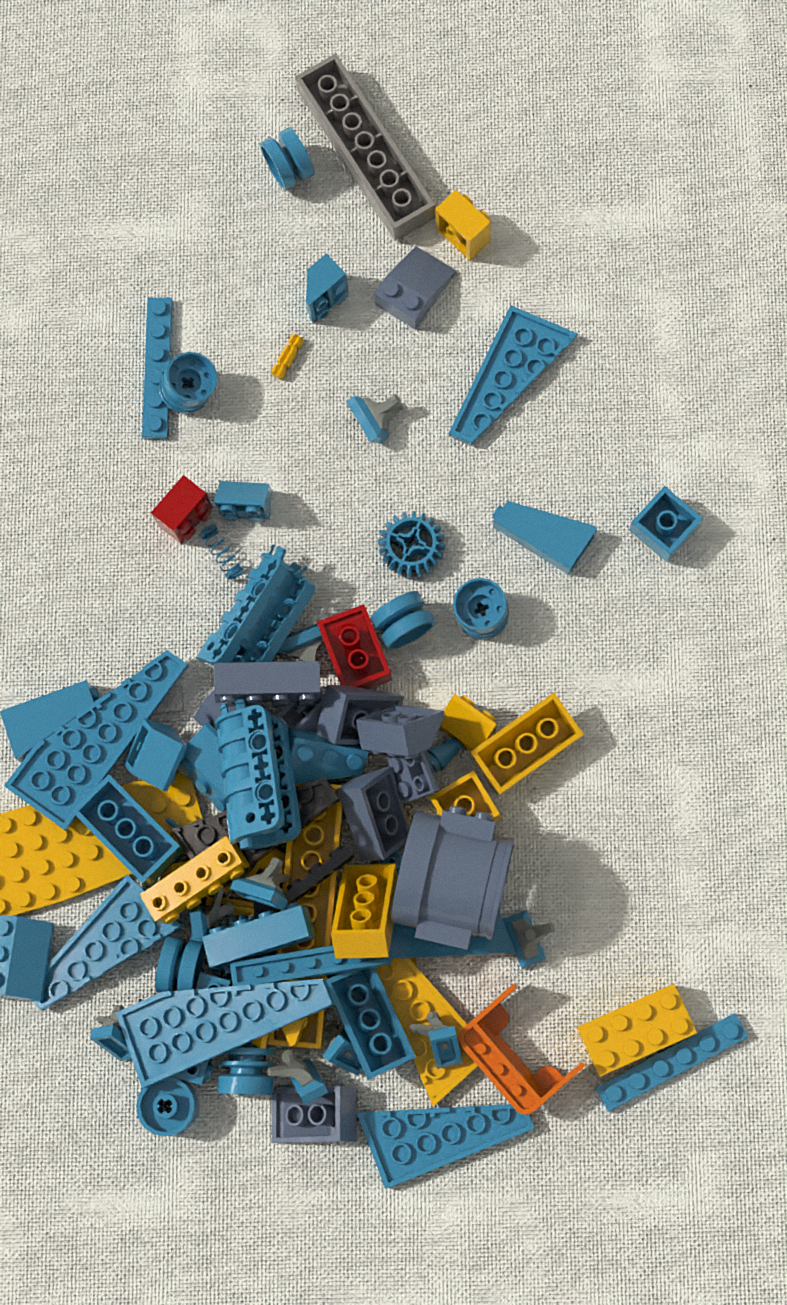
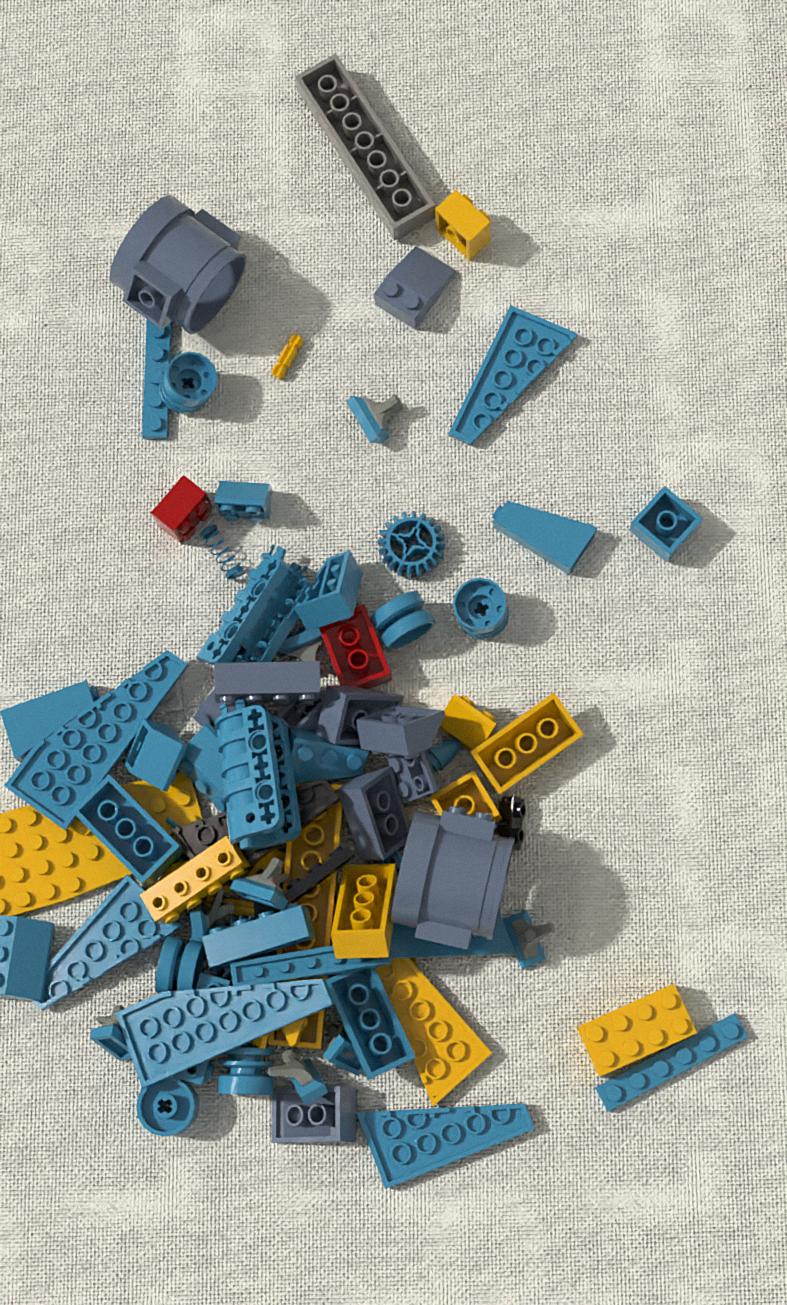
(178, 265): none -> sand blue cylinder
(287, 158): dark azure wheel -> none
(325, 287): dark azure slope -> none
(333, 594): none -> dark azure wedge
(442, 1040): dark azure piece -> none
(503, 1066): orange windscreen -> none
(513, 810): none -> black hinge

